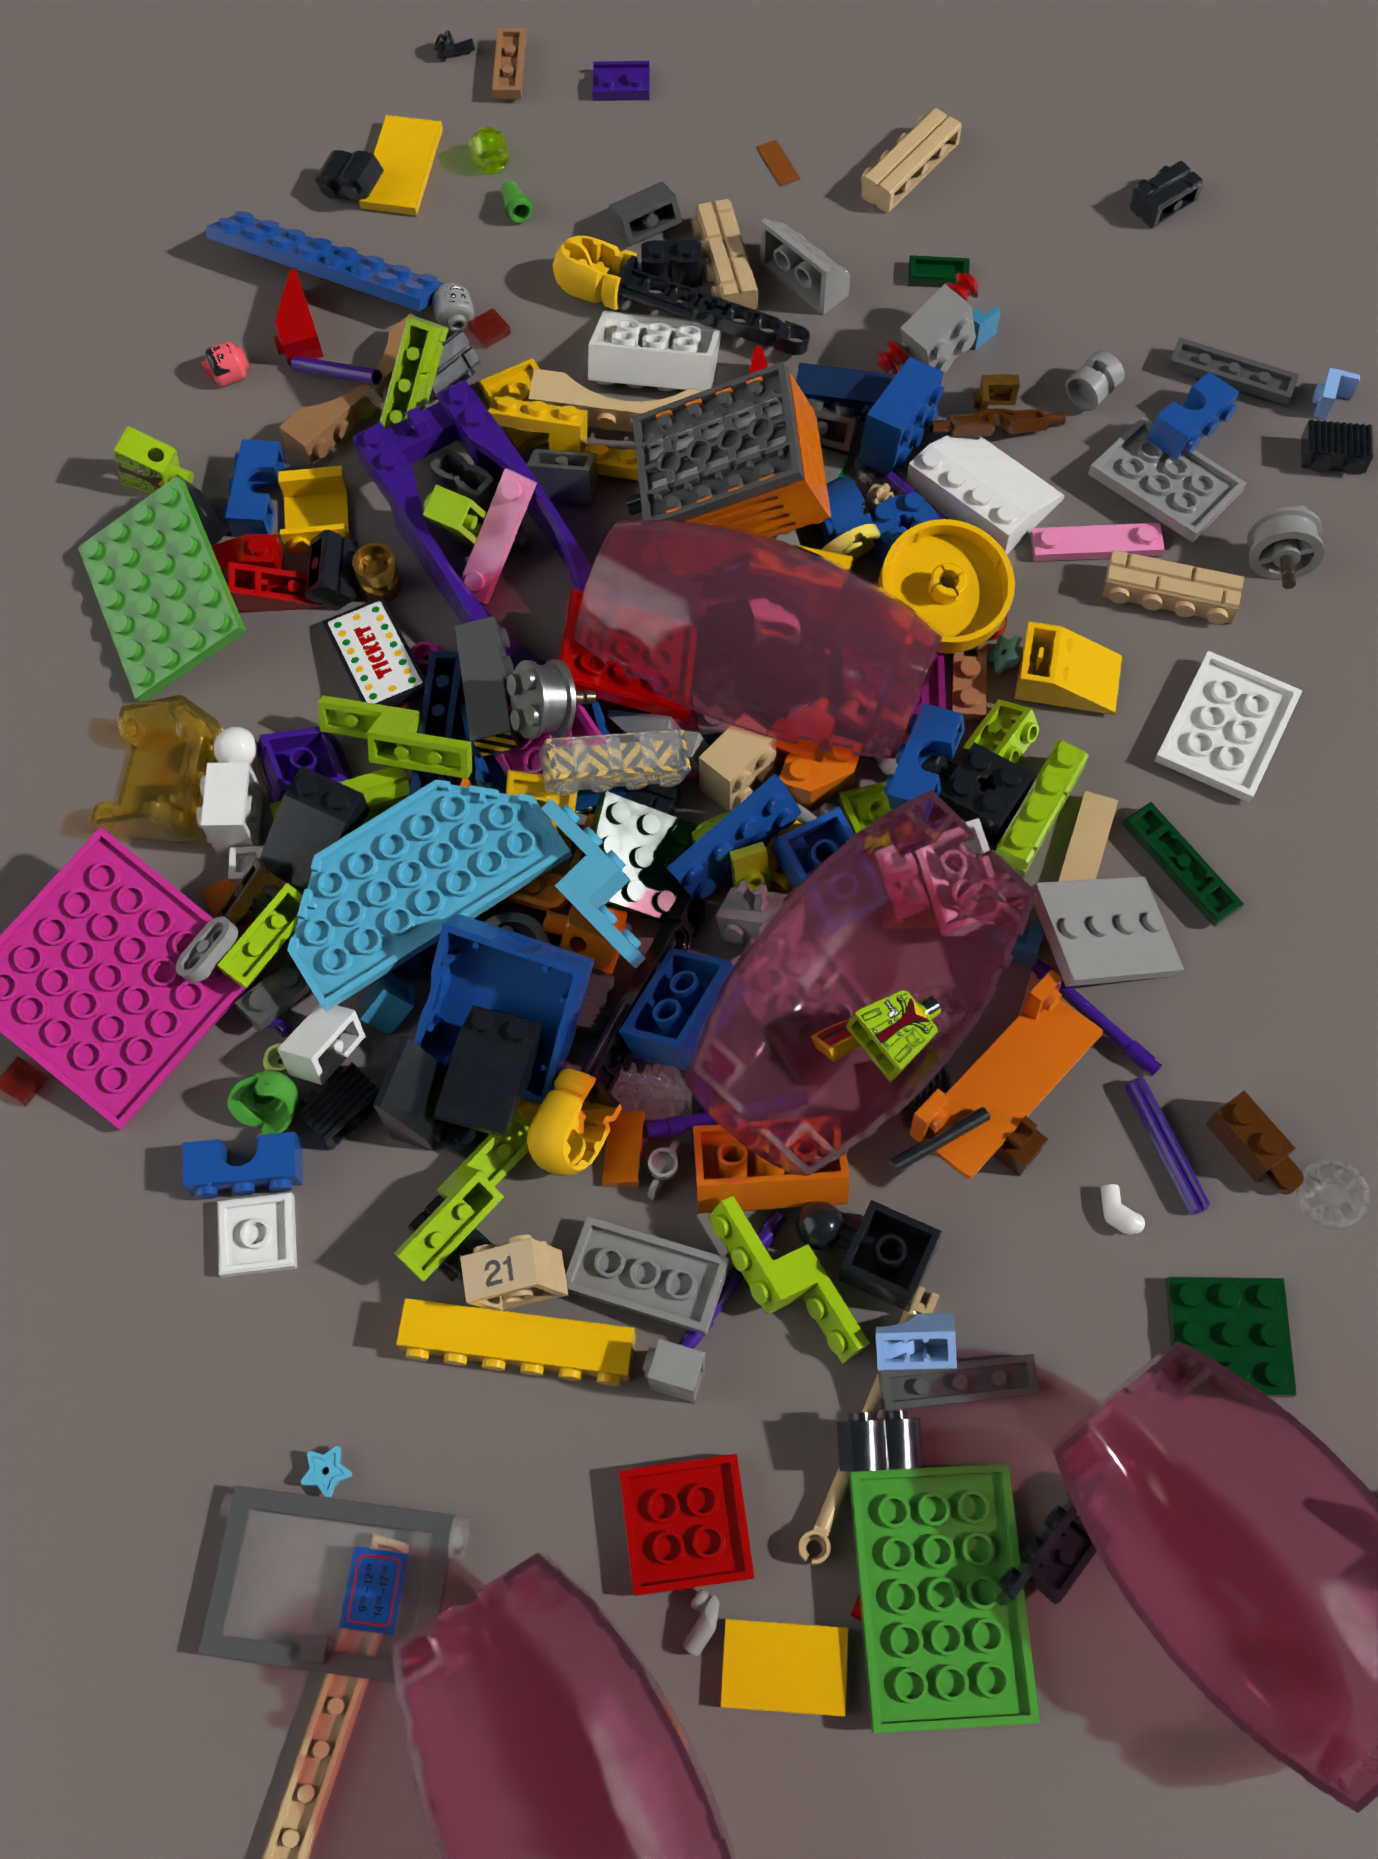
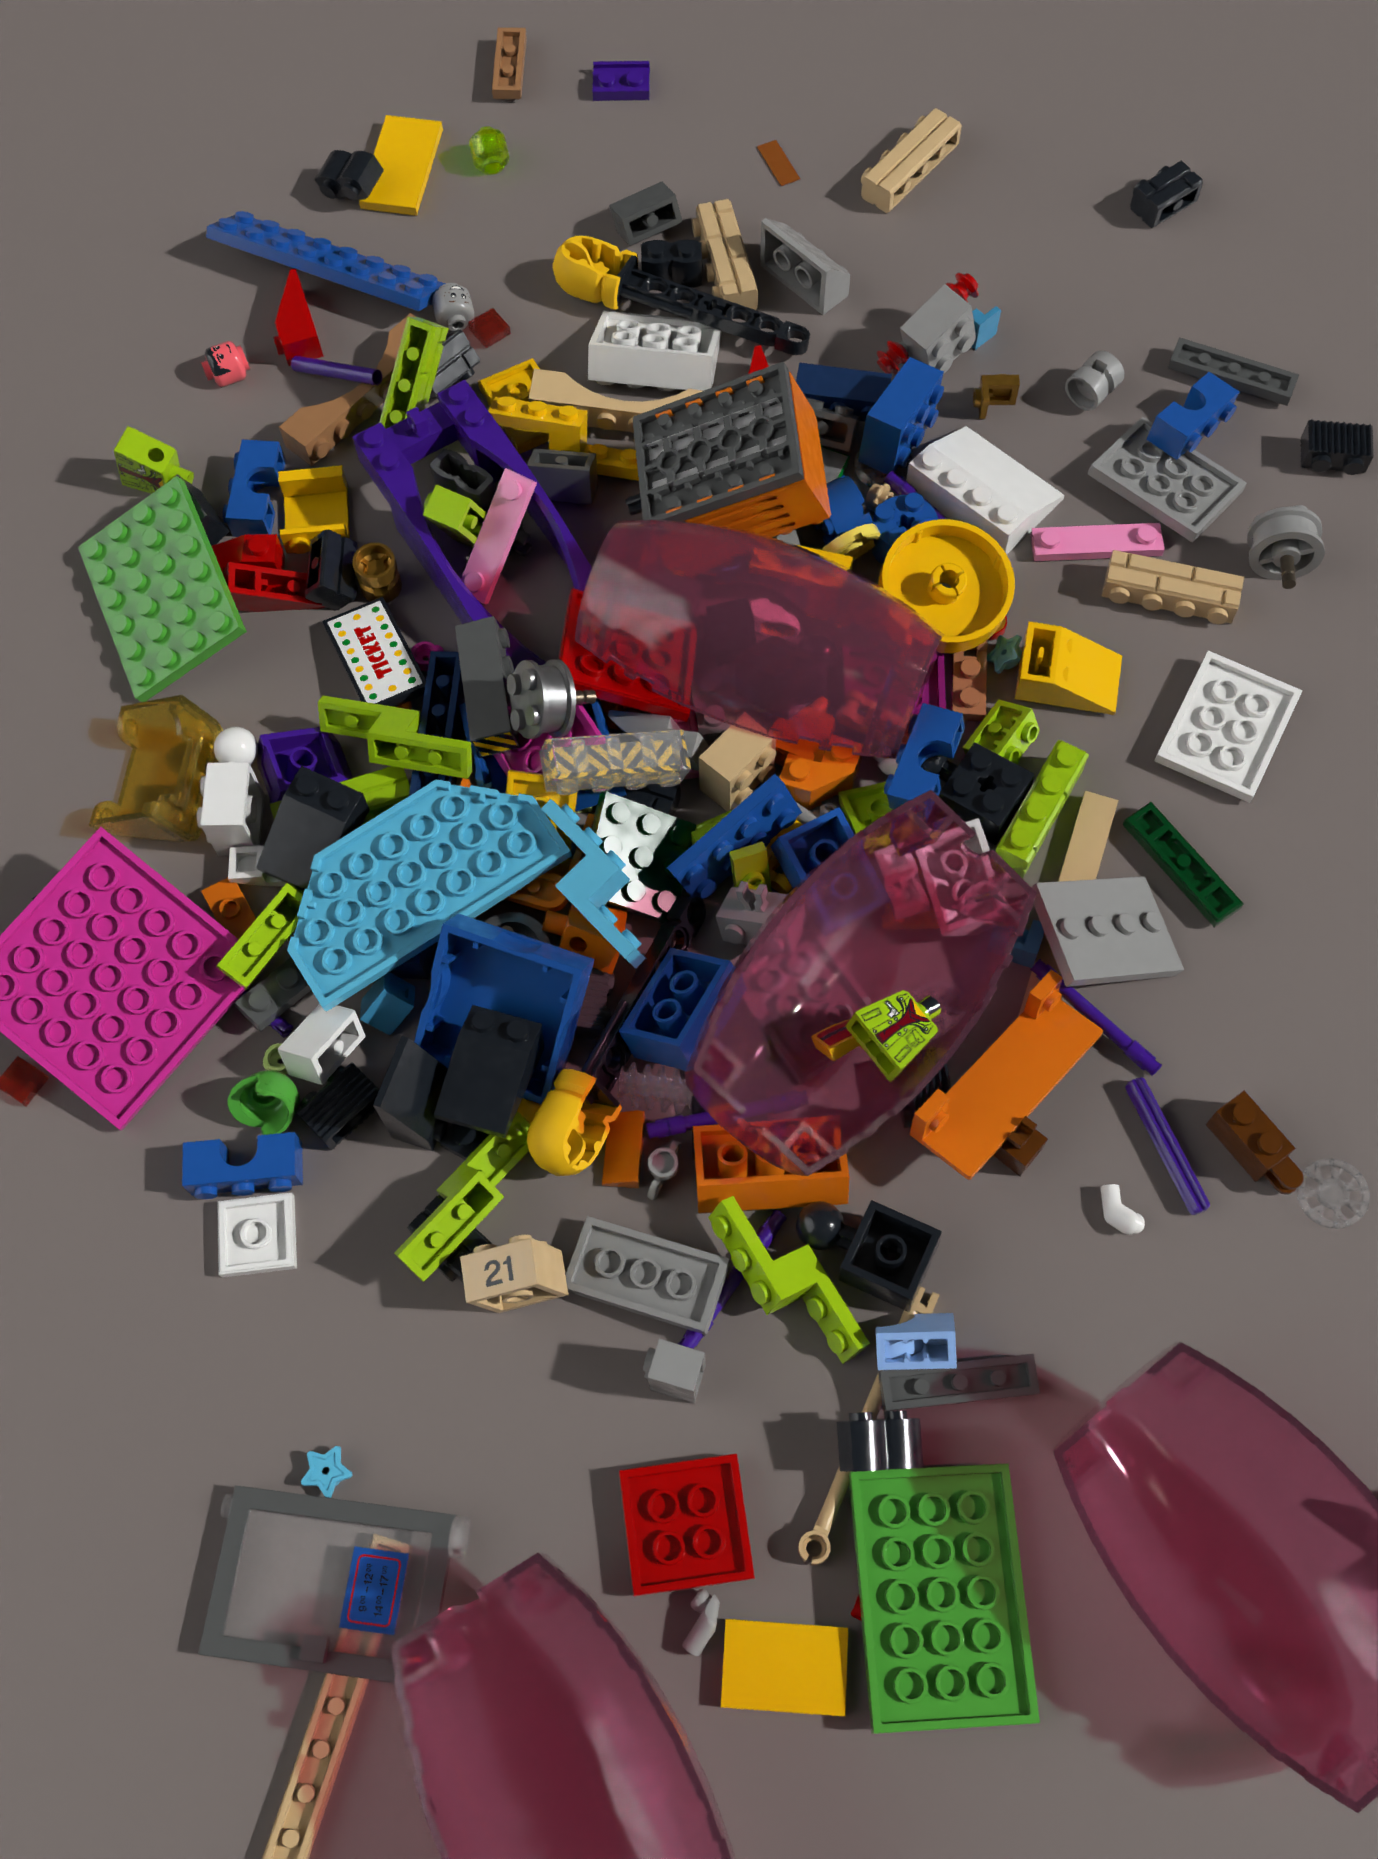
(207, 950): light grey plate -> none
(238, 905): dark brown plate -> none
(447, 47): black plate -> none
(516, 203): bright green cone -> none
(516, 1340): yellow brick -> none
(935, 271): dark green tile -> none
(938, 1140): black bar -> none
(984, 422): reddish brown piece -> none
(1052, 1560): black bracket -> none
(1237, 1325): dark green plate -> none
(1336, 384): light blue bracket -> none

